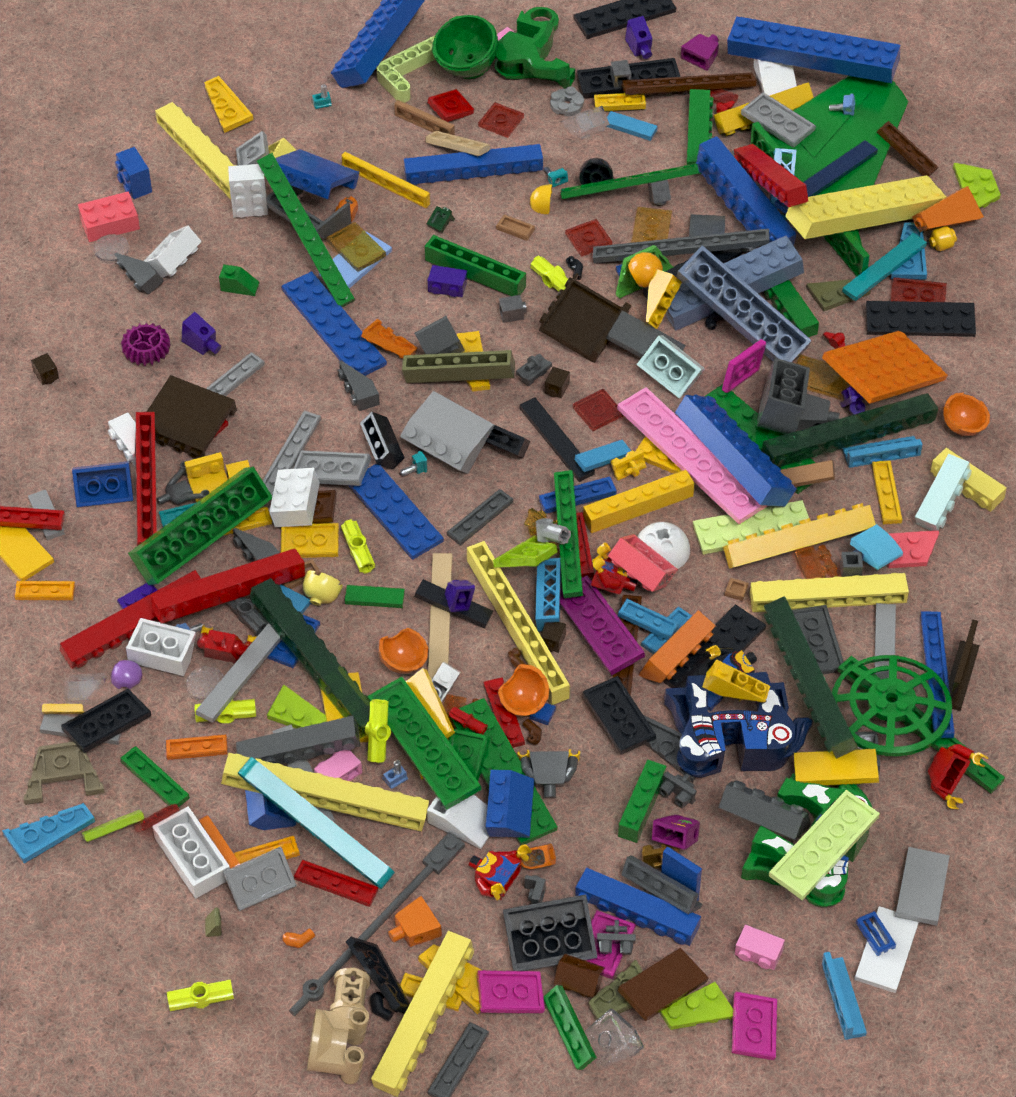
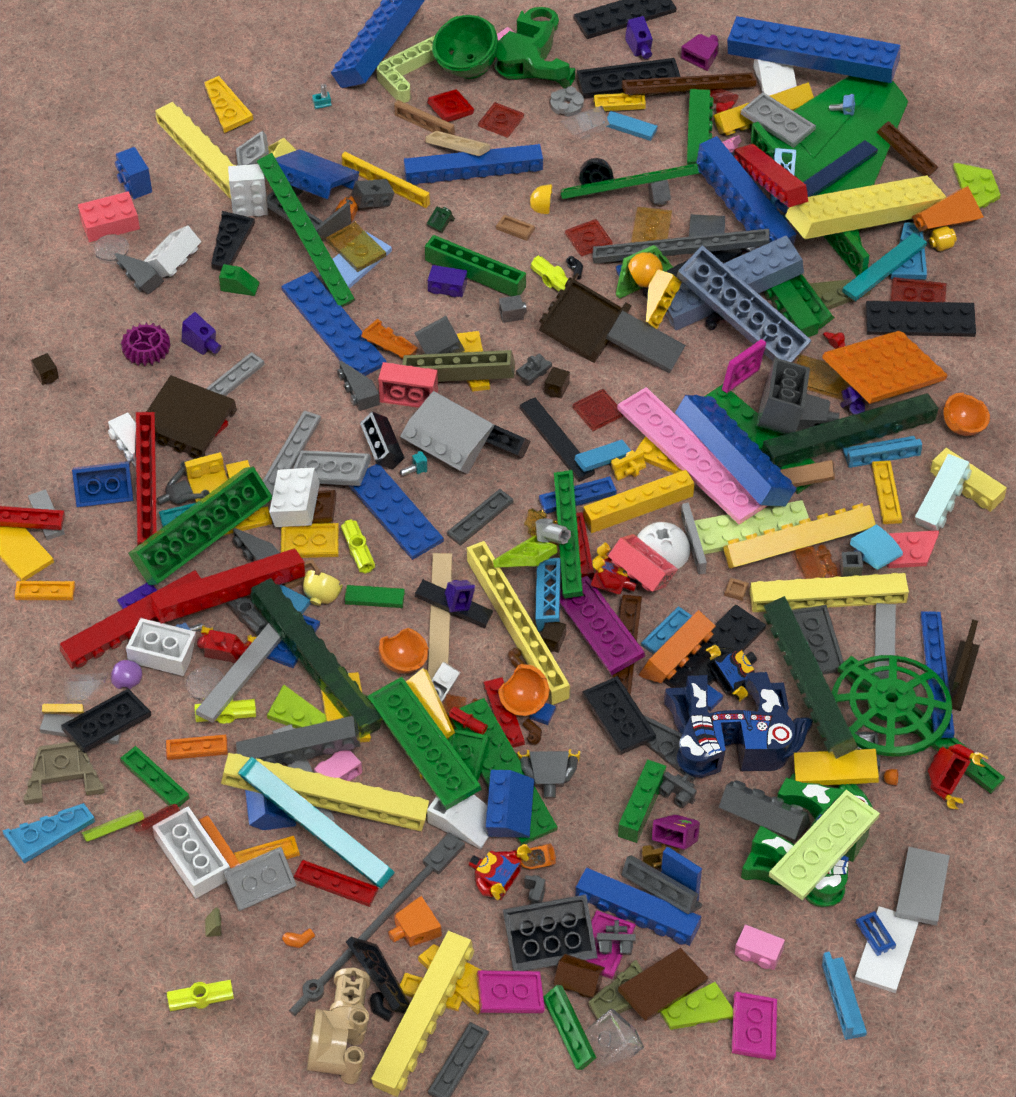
(230, 239): none -> black wing
(372, 193): none -> dark grey brick
(377, 730): neon yellow piece -> none
(395, 776): medium blue piece -> none
(406, 384): none -> coral brick
(556, 177): teal piece -> none
(620, 71): flat silver brick -> none
(648, 619): dark azure tile -> none
(670, 366): light aqua slope -> none
(693, 537): none -> light grey tile
(732, 143): none -> bright pink plate
(733, 683): yellow slope -> none
(812, 300): none -> green plate
(891, 776): none -> orange hinge

